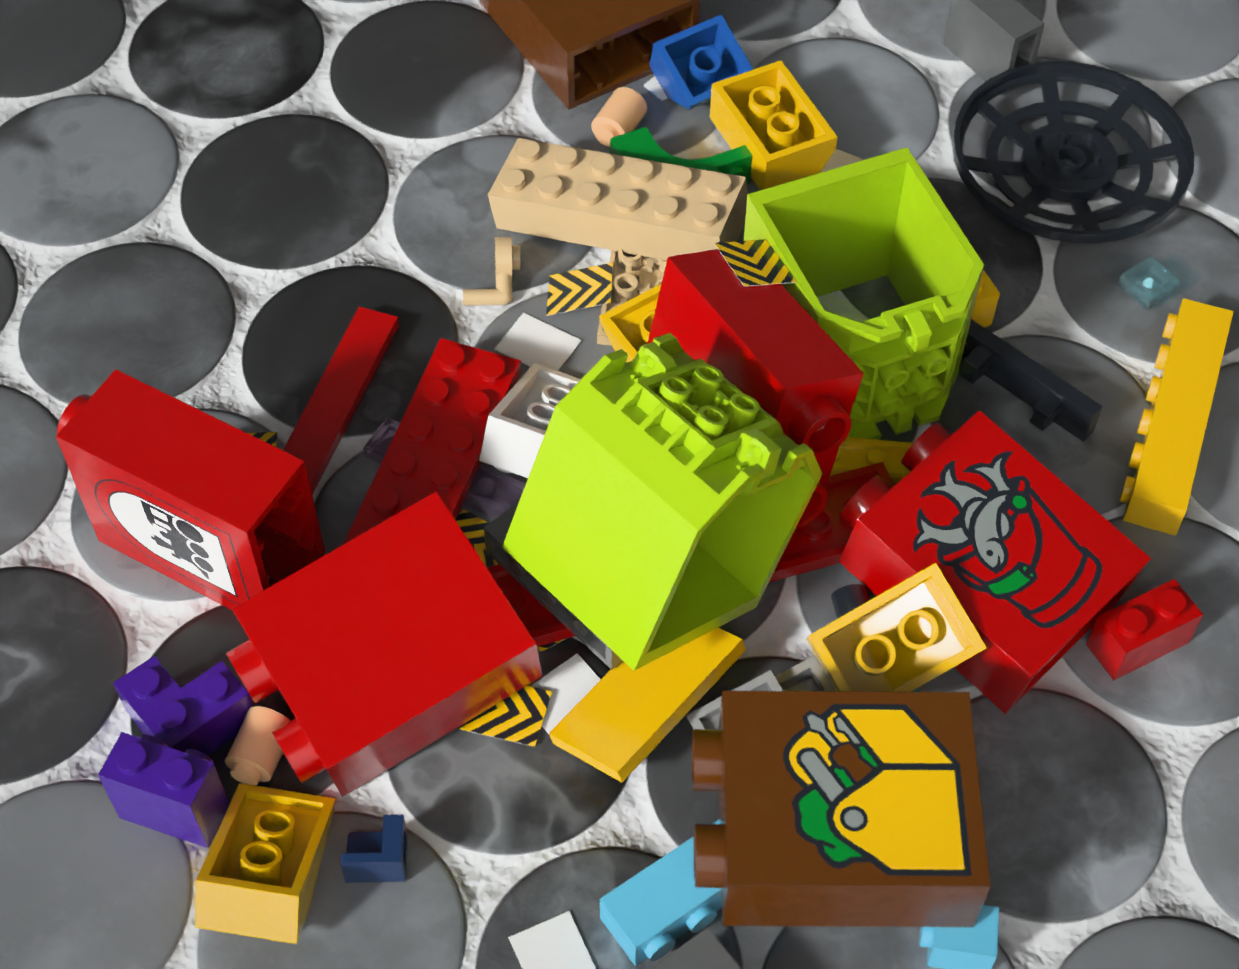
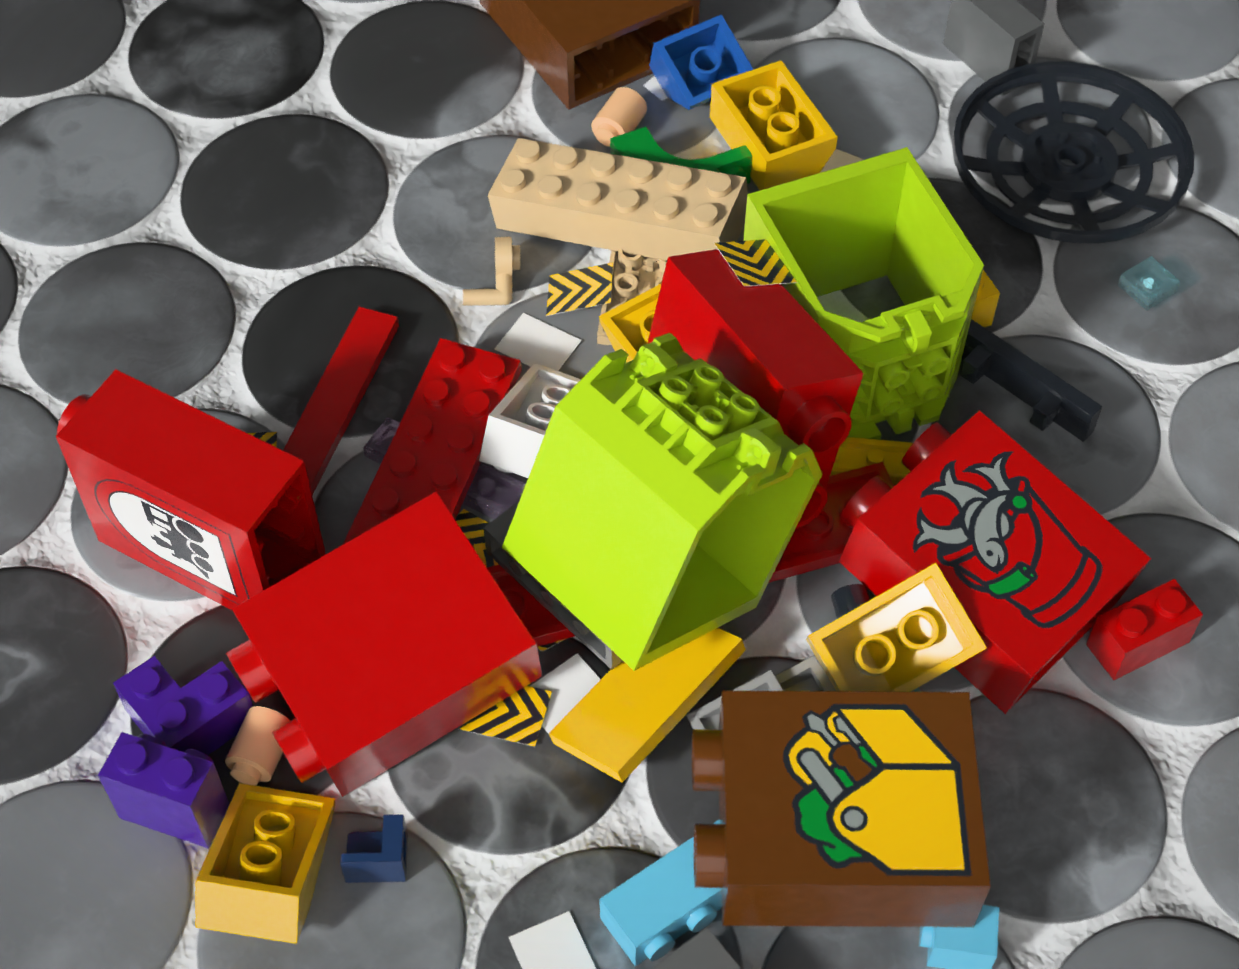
(1178, 417): yellow brick -> none

